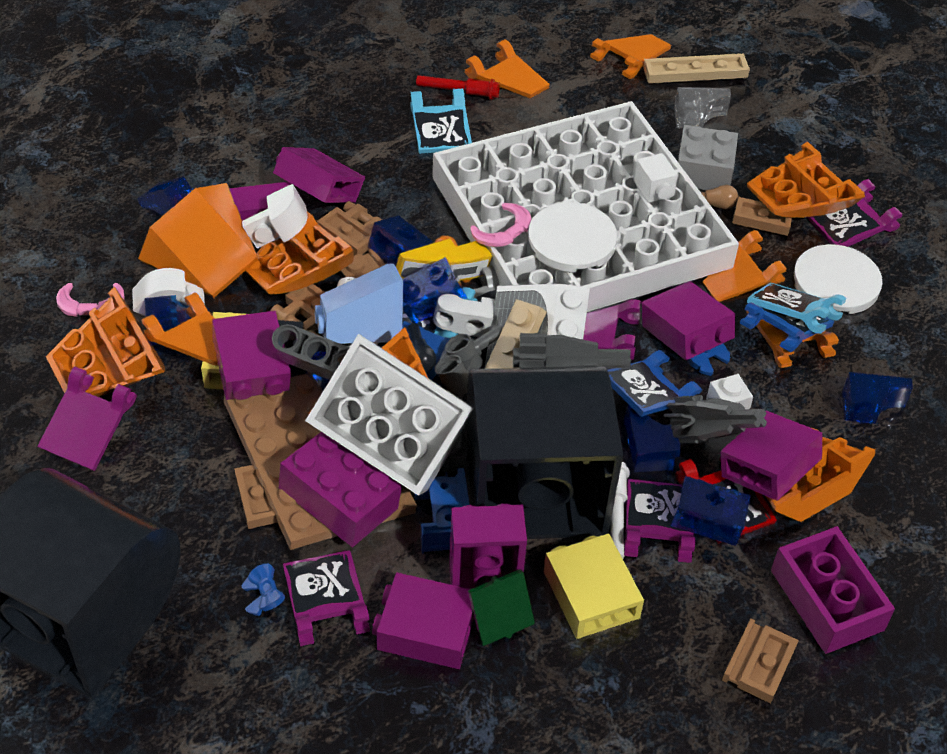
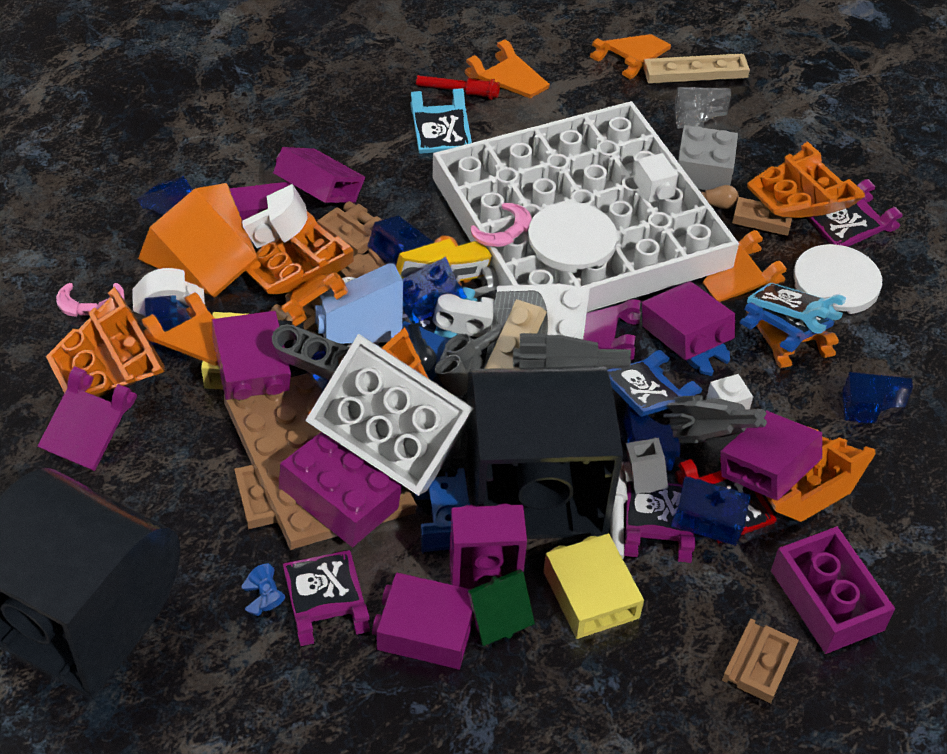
(309, 291): none -> orange flag
(646, 466): none -> light grey brick

